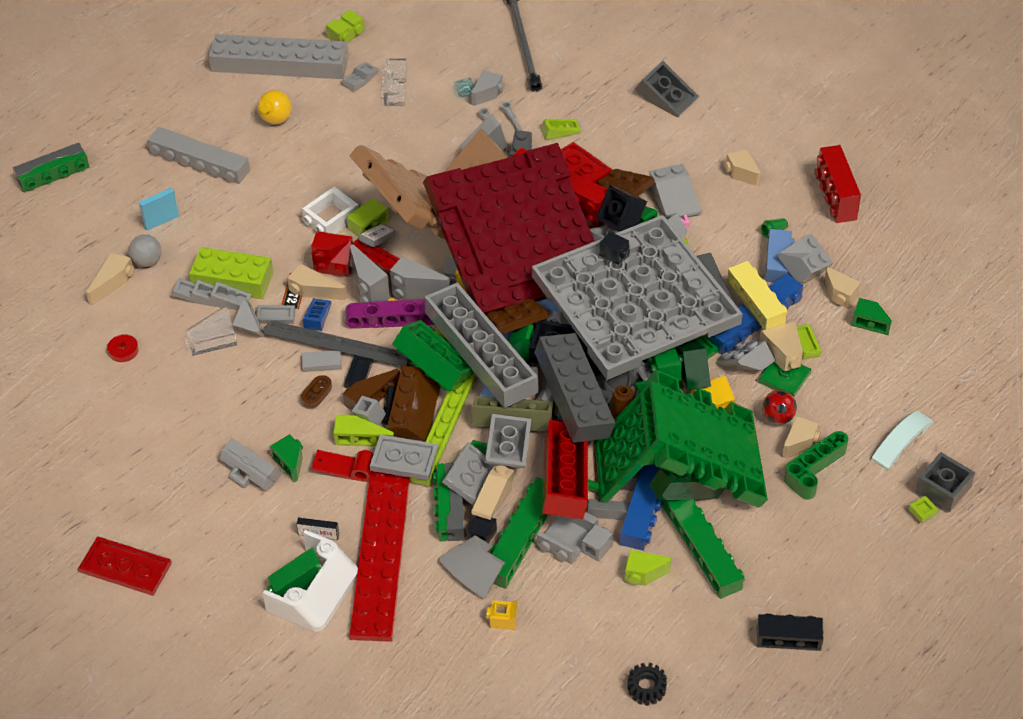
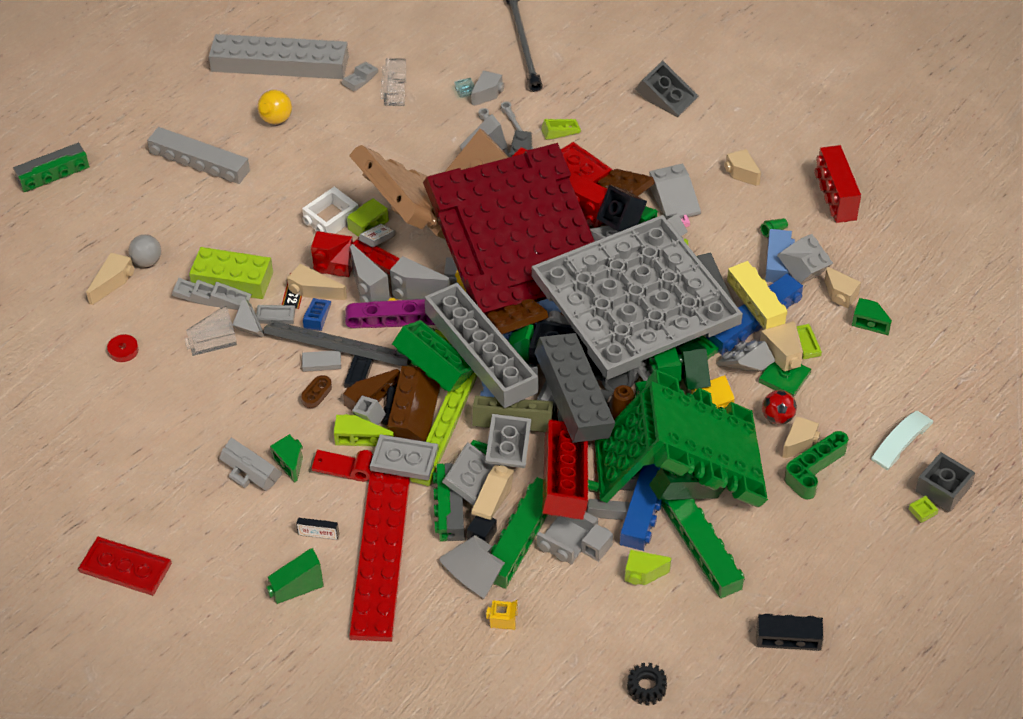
(159, 209): medium azure tile -> none
(318, 603): white windscreen -> none
(346, 28): lime brick -> none
(614, 248): black brick -> none

